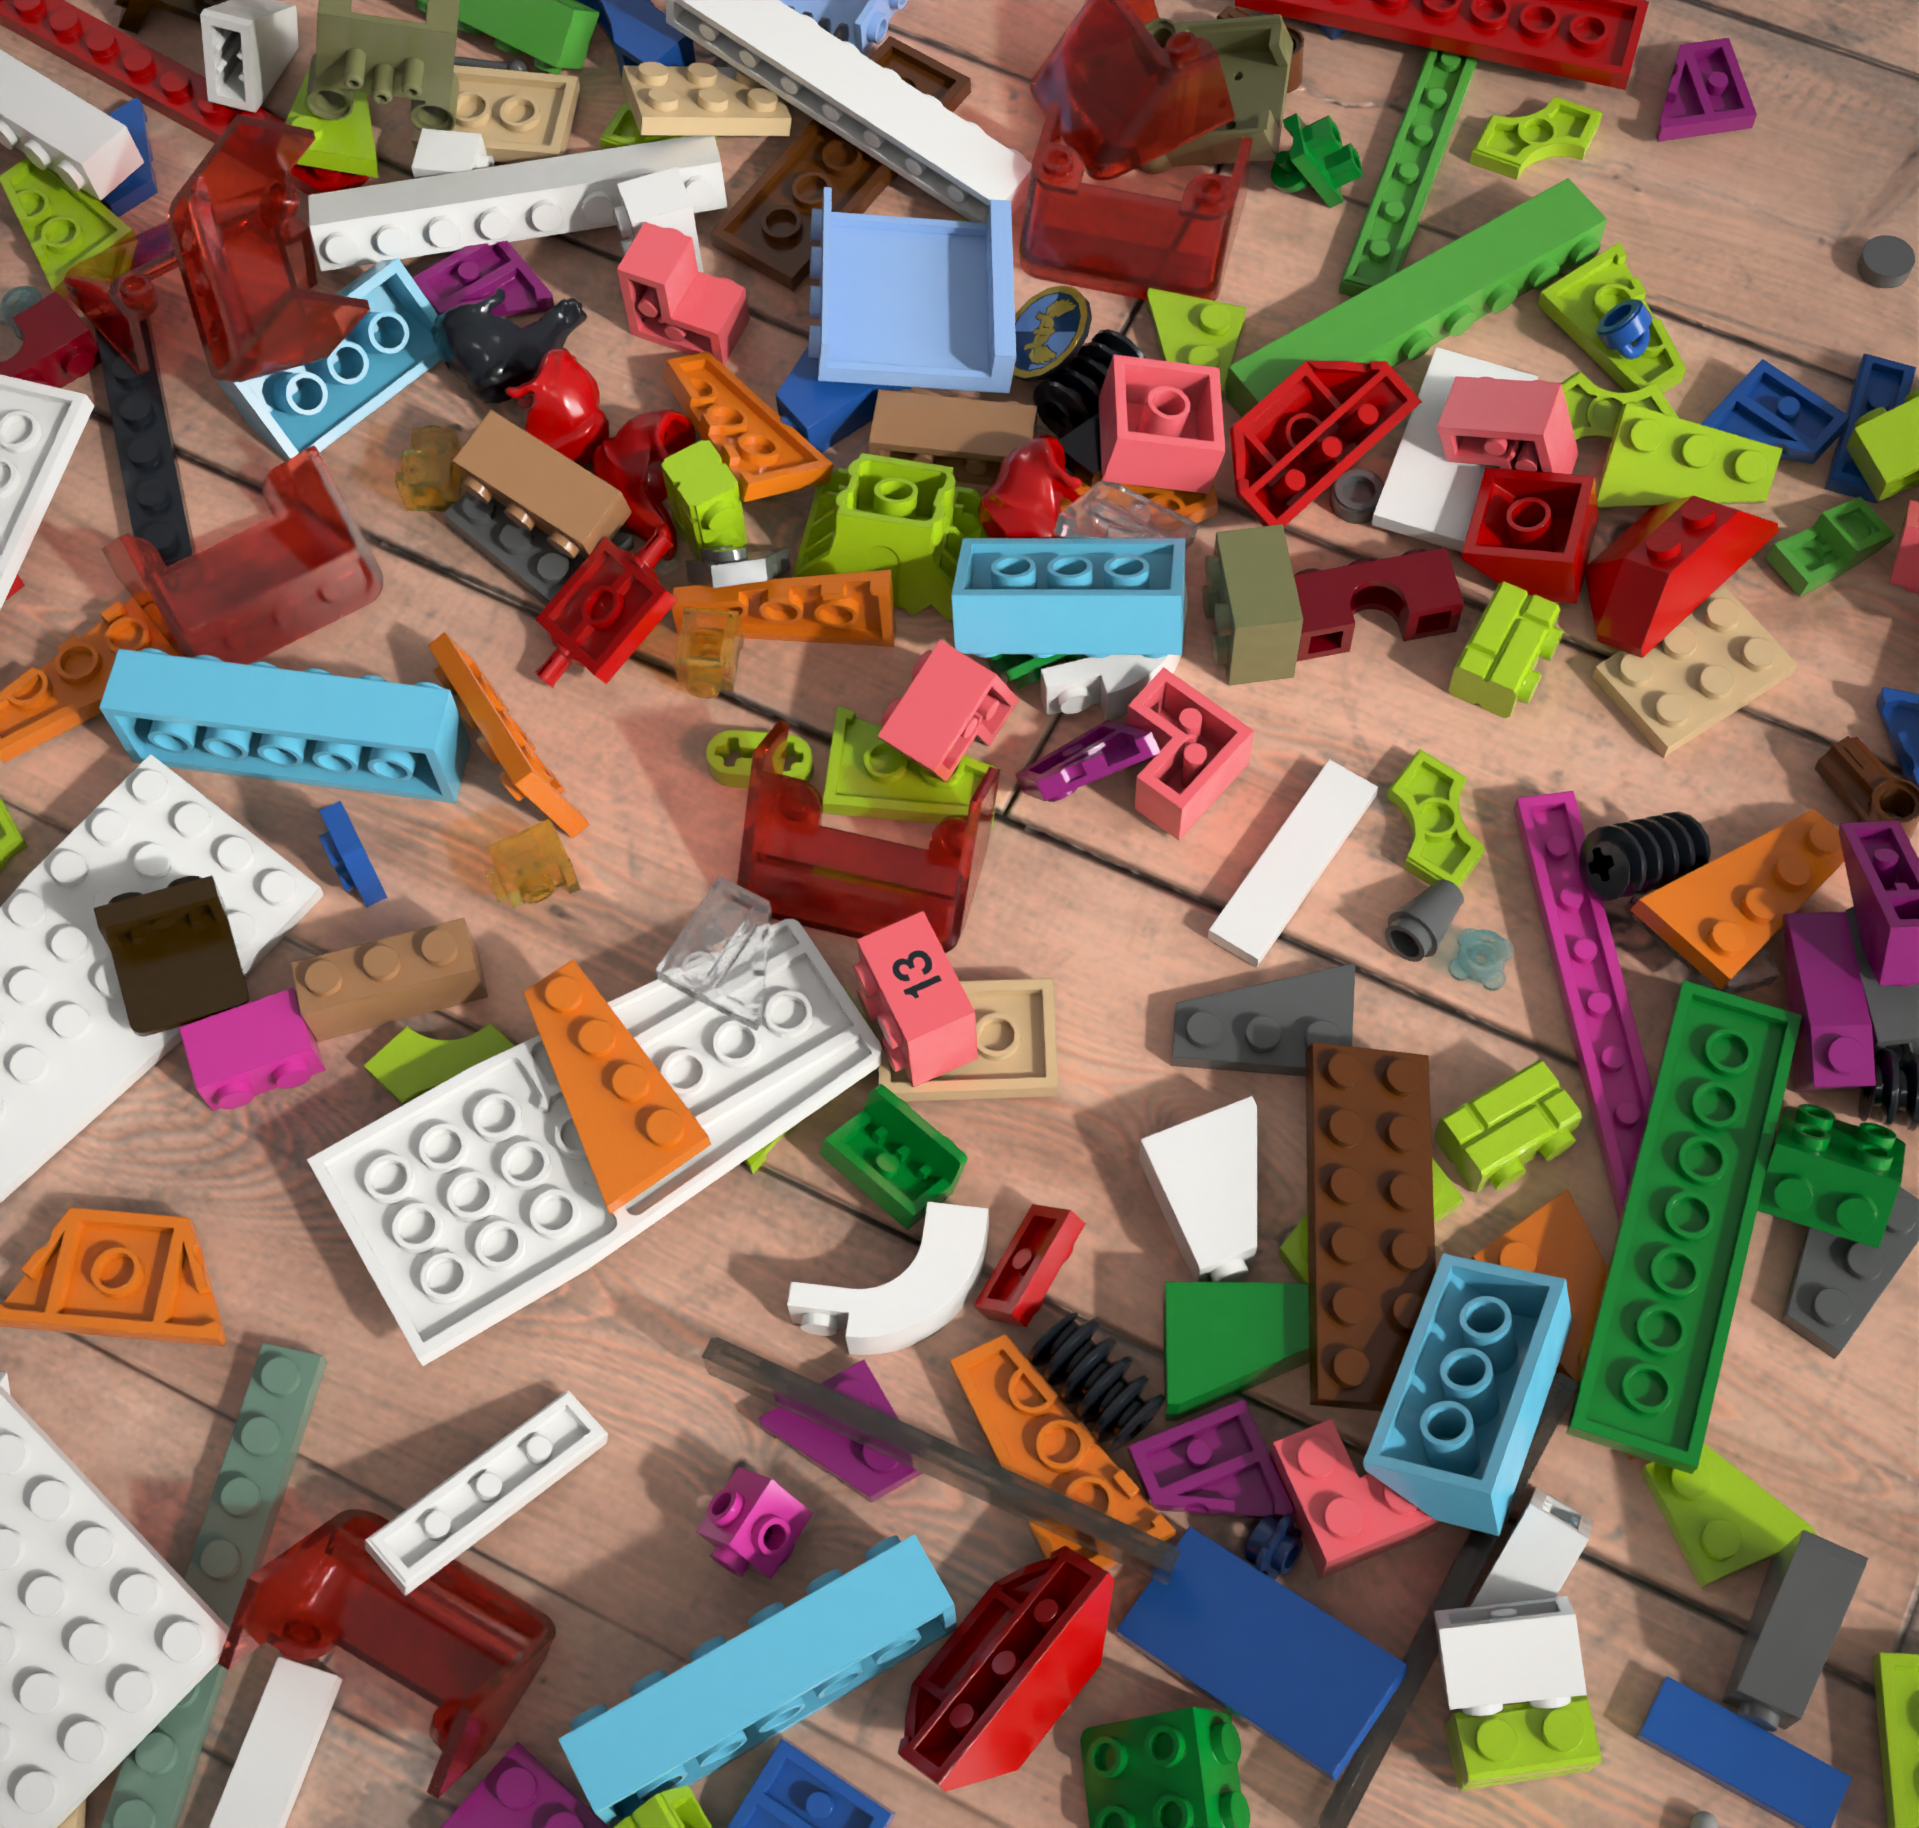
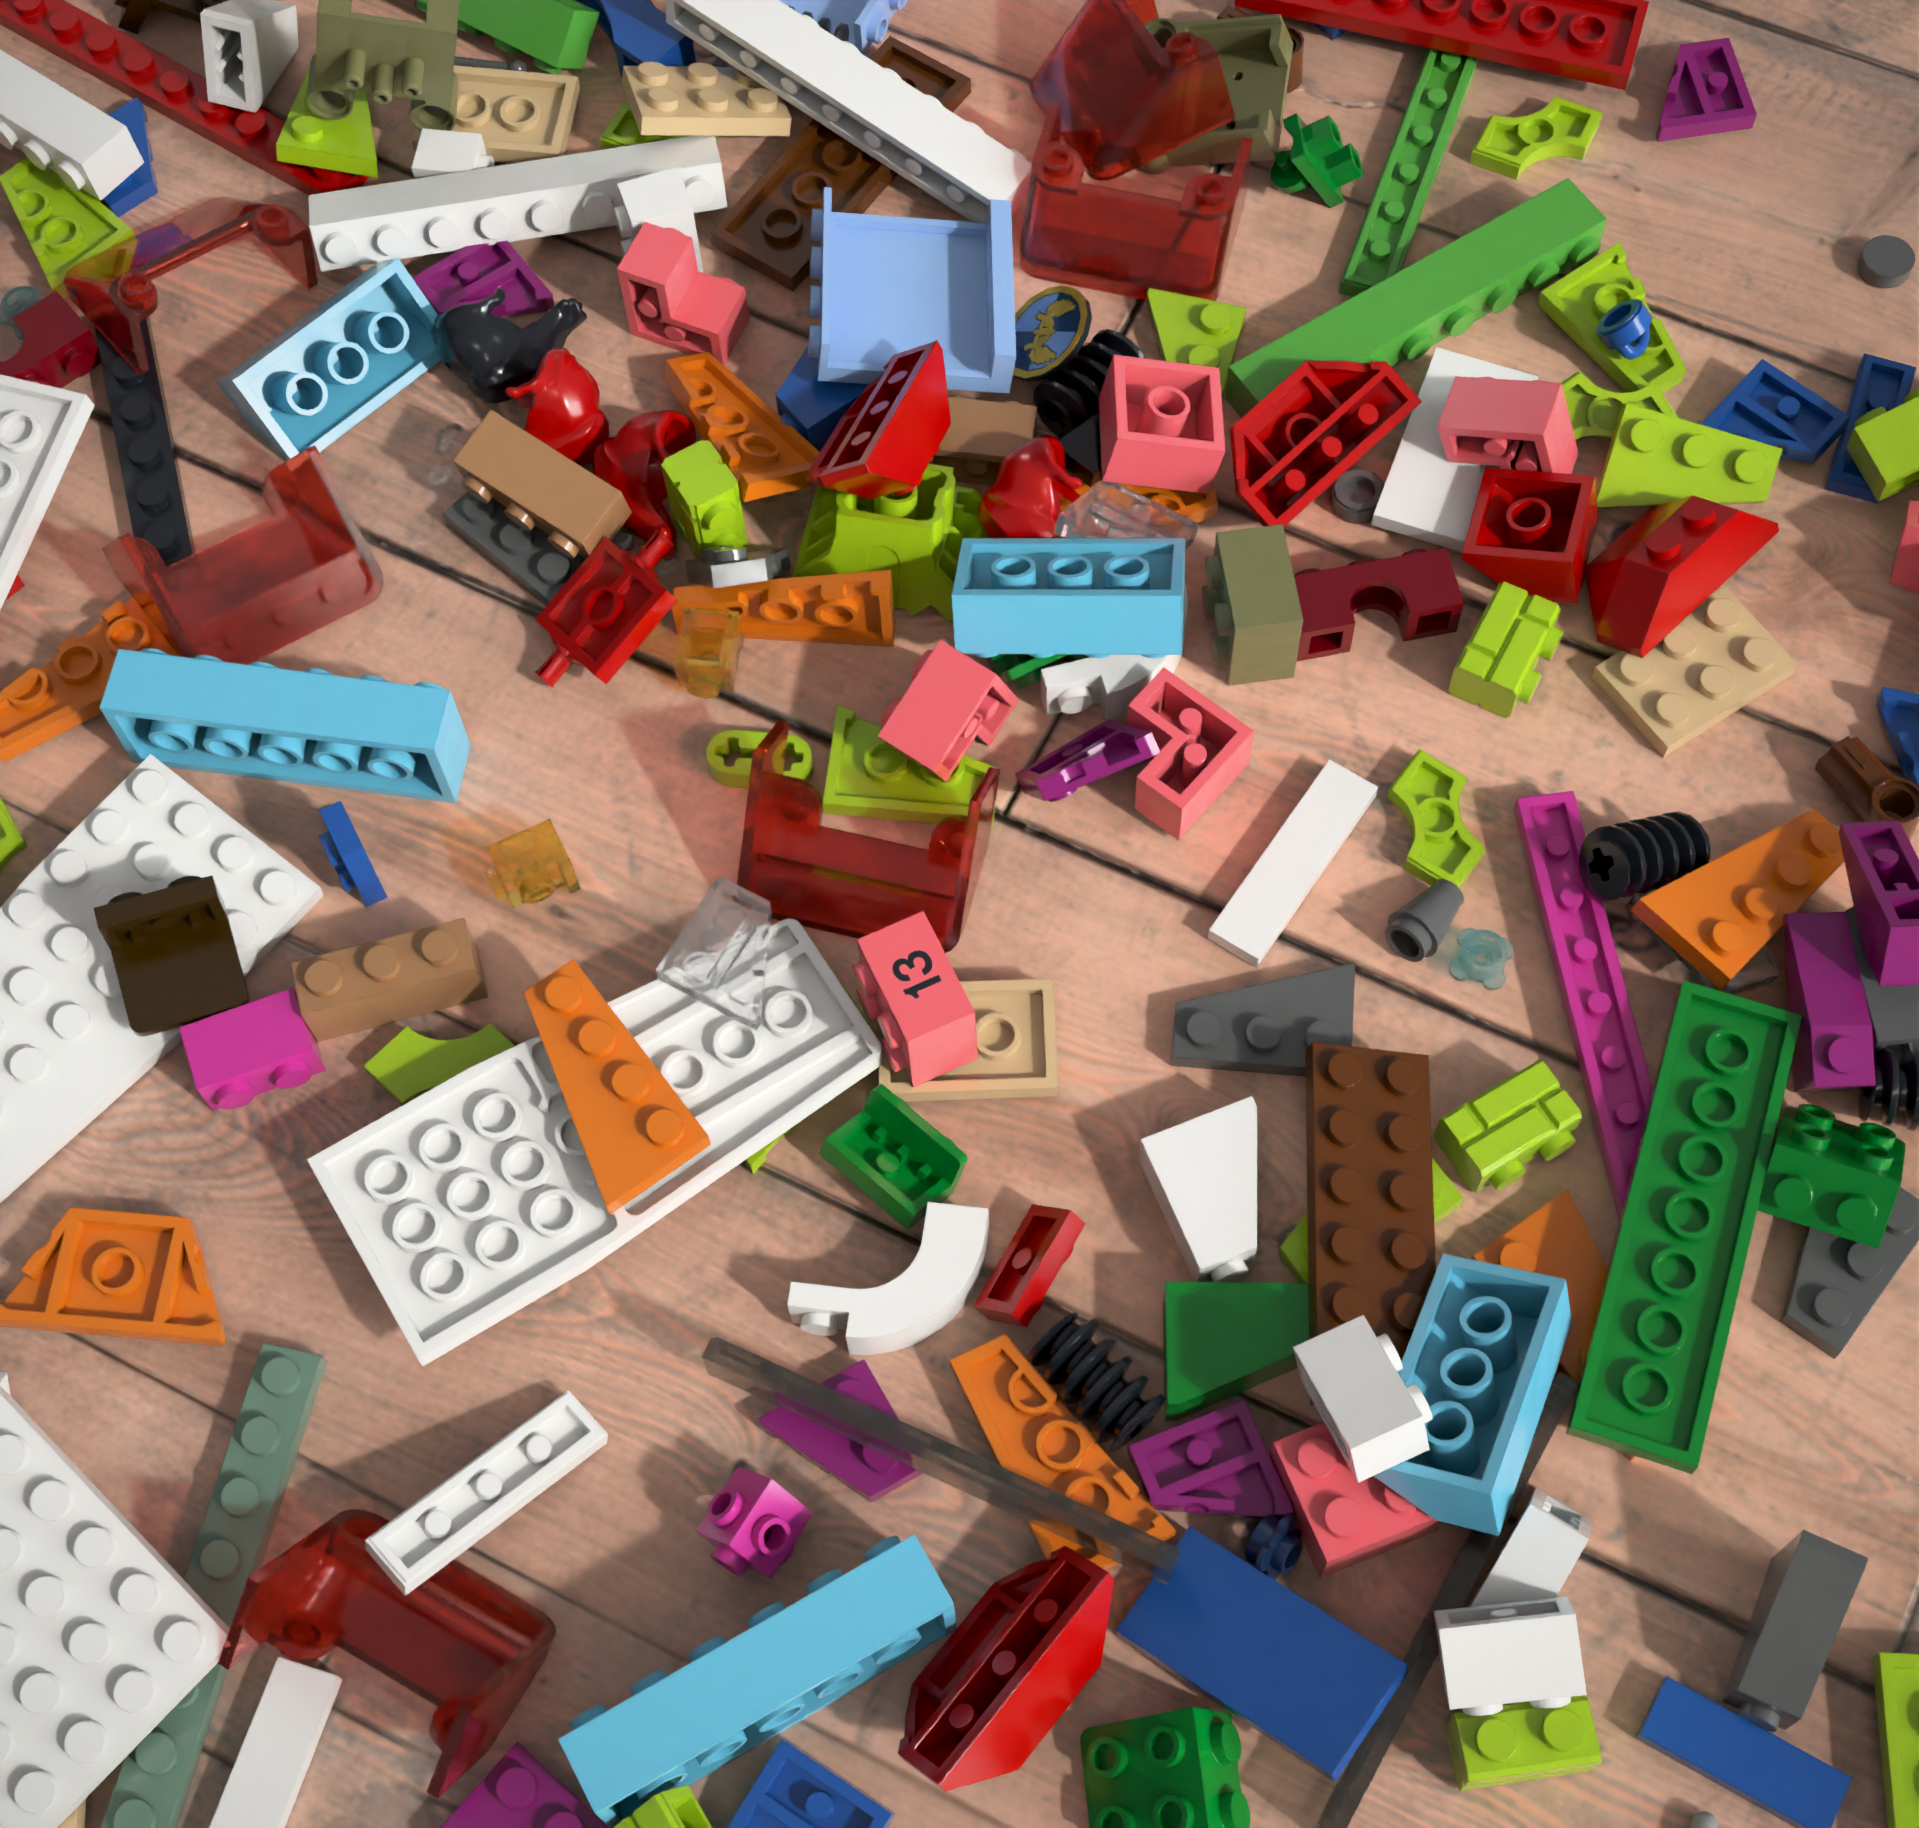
(236, 261): clear red windscreen -> none
(427, 473): clear yellow brick -> none
(502, 737): orange wing -> none
(888, 429): none -> red wedge
(1363, 1397): none -> white brick
(1720, 1516): lime wing -> none
(1830, 547): bright green slope -> none

